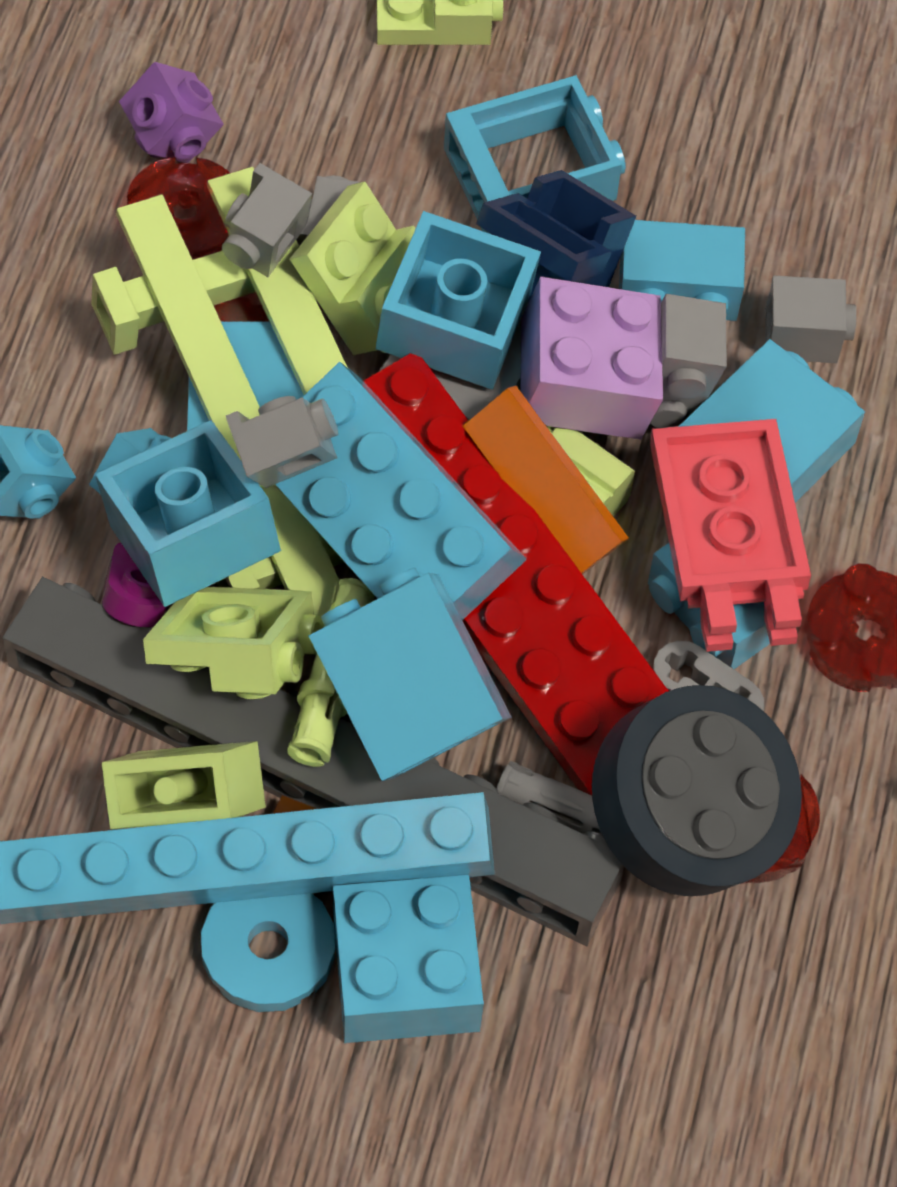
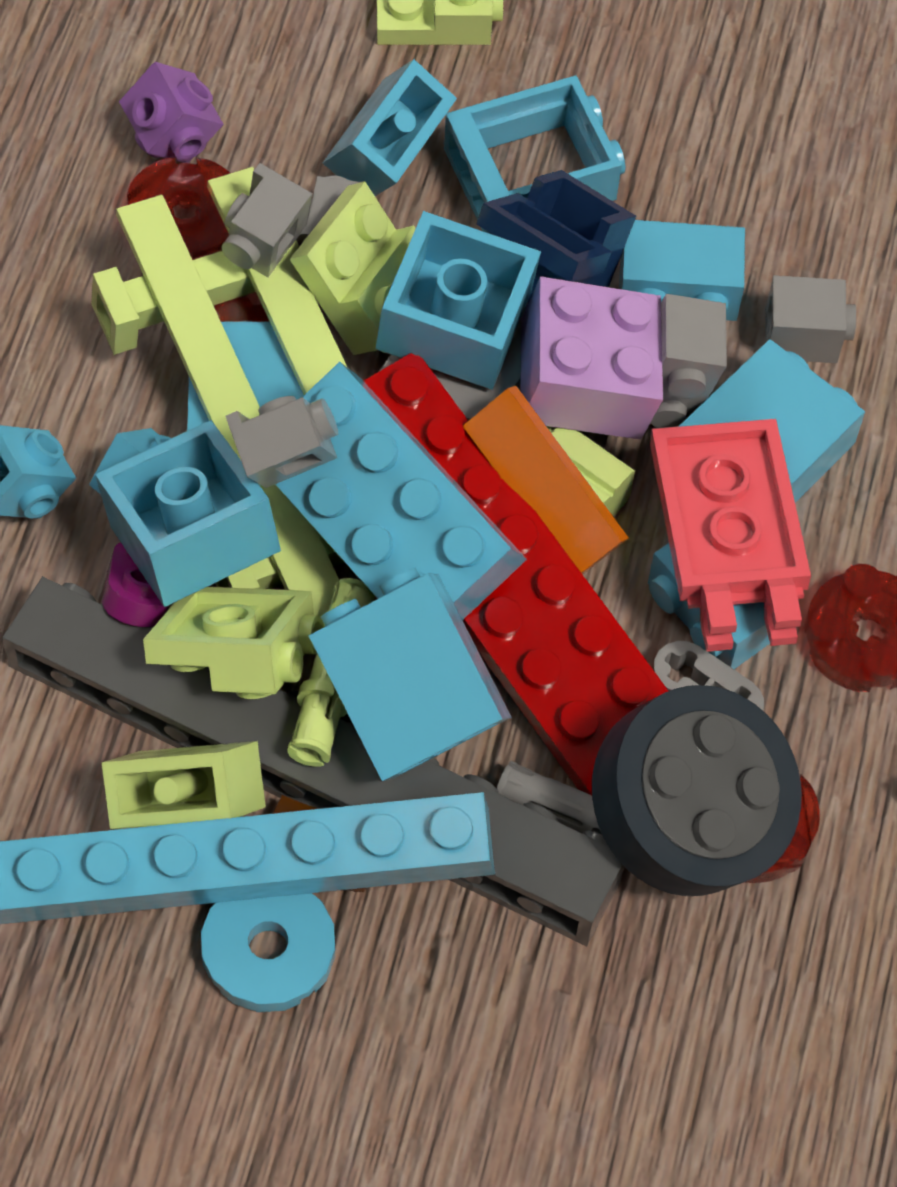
(391, 128): none -> medium azure brick
(407, 958): medium azure brick -> none

